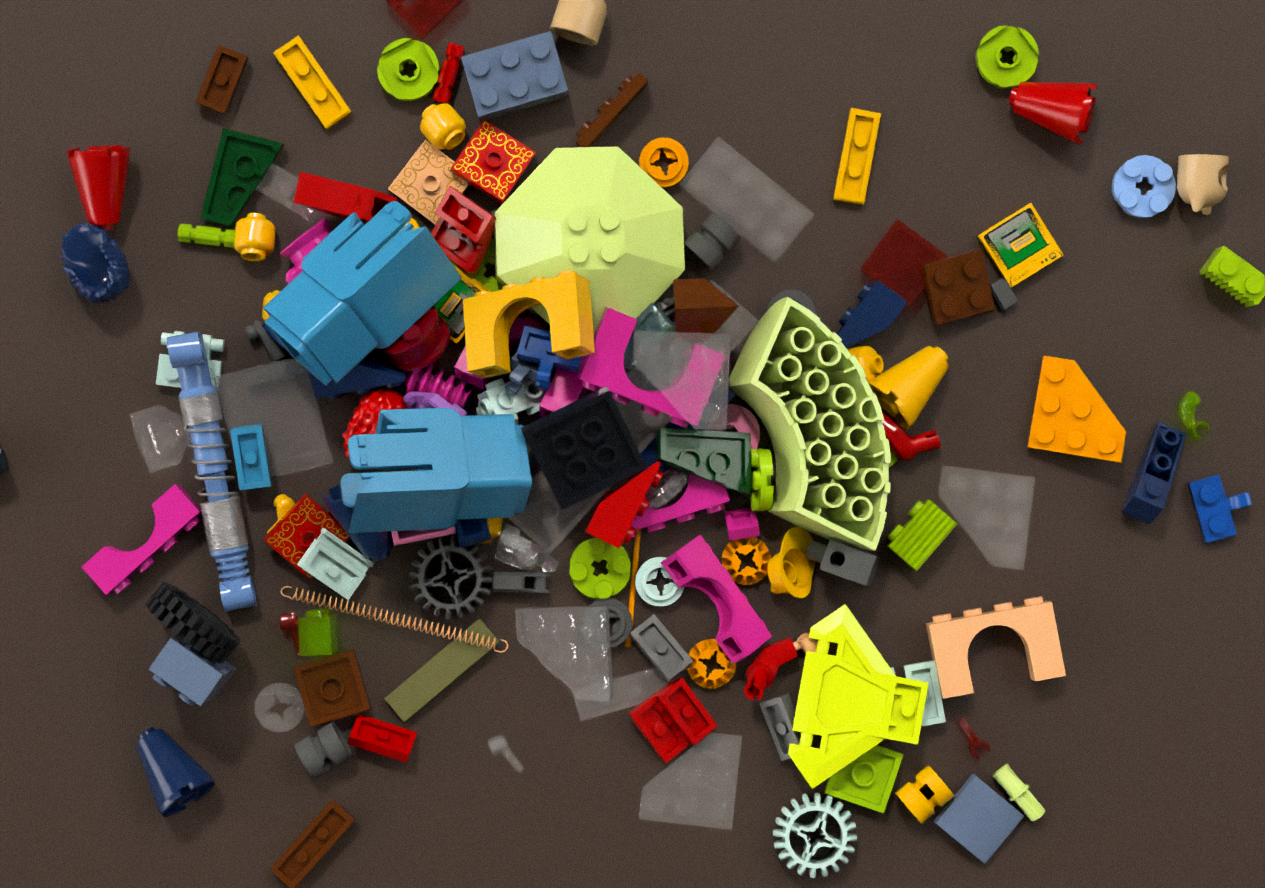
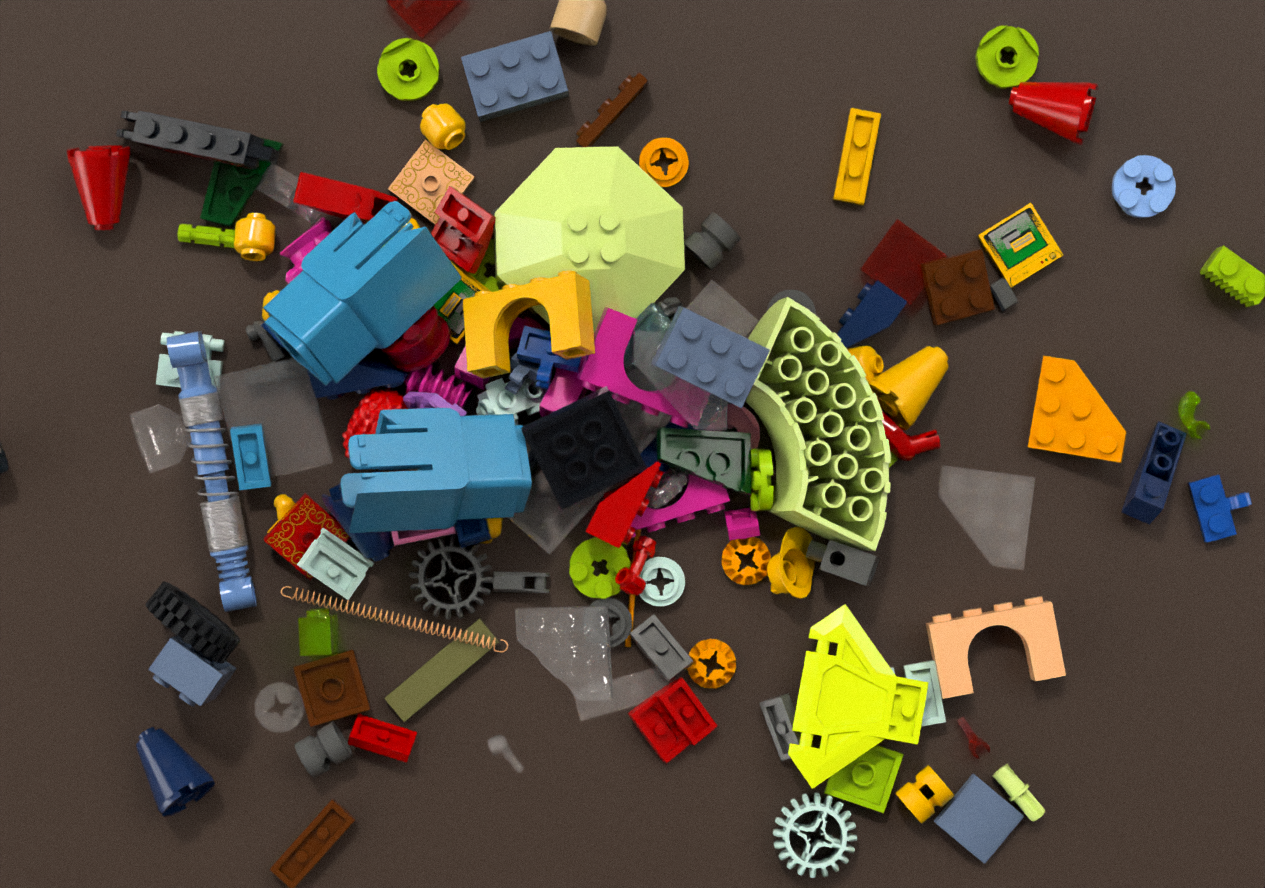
(94, 263): dark blue piece -> none
(173, 514): dark pink arch -> none
(197, 140): none -> black hinge
(222, 79): reddish brown plate -> none
(289, 622): clear red hand -> none
(312, 82): yellow tile -> none
(448, 73): red axle -> none
(493, 161): plate -> none
(522, 552): clear plate -> none
(630, 578): none -> red bar
(697, 785): clear plate -> none
(700, 306): reddish brown slope -> none
(710, 356): none -> sand blue brick
(739, 625): dark pink arch -> none
(746, 199): clear plate -> none
(767, 662): red arm -> none
(920, 533): lime brick -> none
(1202, 180): tan piece -> none

